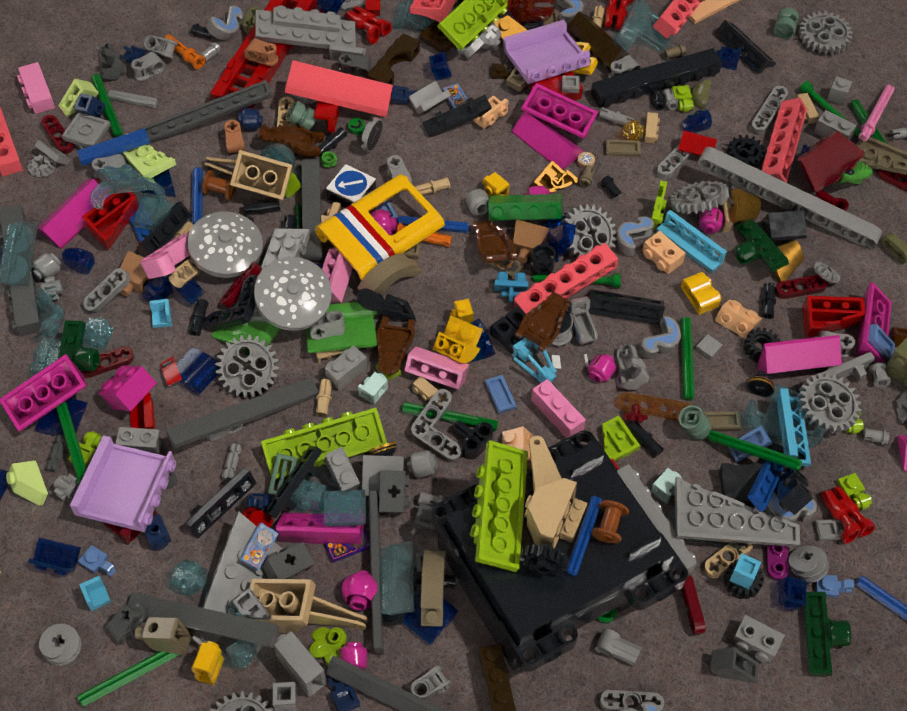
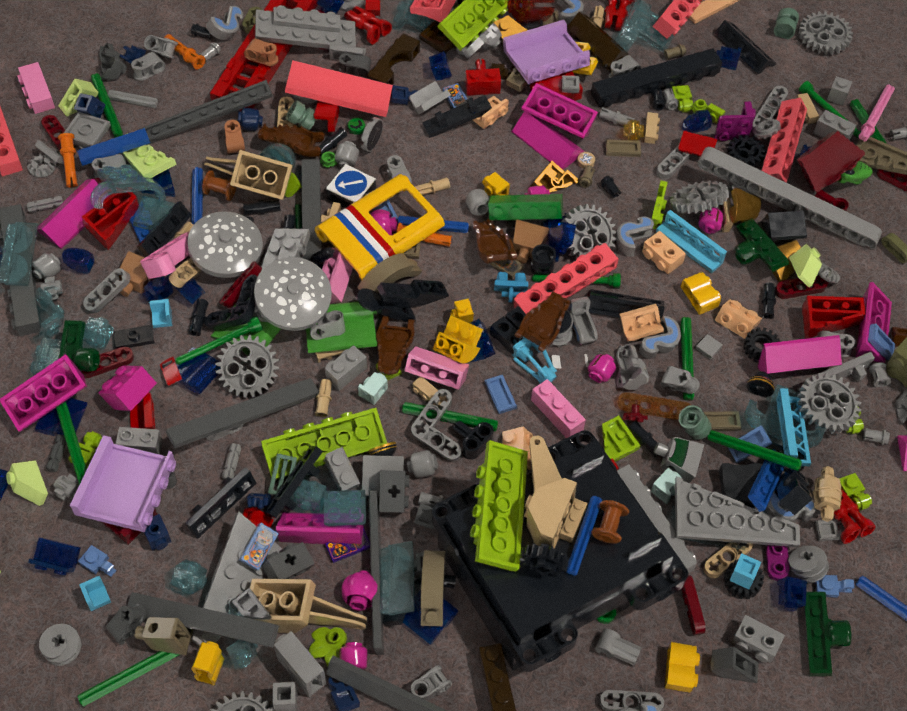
(44, 204): none -> light grey axle
(68, 151): none -> orange pin
(134, 337): none -> black plate
(252, 326): none -> green piece
(322, 255): none -> black axle
(346, 154): none -> light grey head
(413, 294): none -> black slope
(482, 80): none -> red brick
(641, 323): none -> light nougat bracket
(680, 380): none -> light grey piece
(680, 456): none -> light grey torso
(681, 667): none -> yellow brick
(700, 94): olive brick -> none
(714, 110): none -> lime plate
(735, 125): none -> magenta bracket
(767, 128): none -> light grey gear
(806, 264): none -> yellowish green slope
(827, 493): none -> tan piece

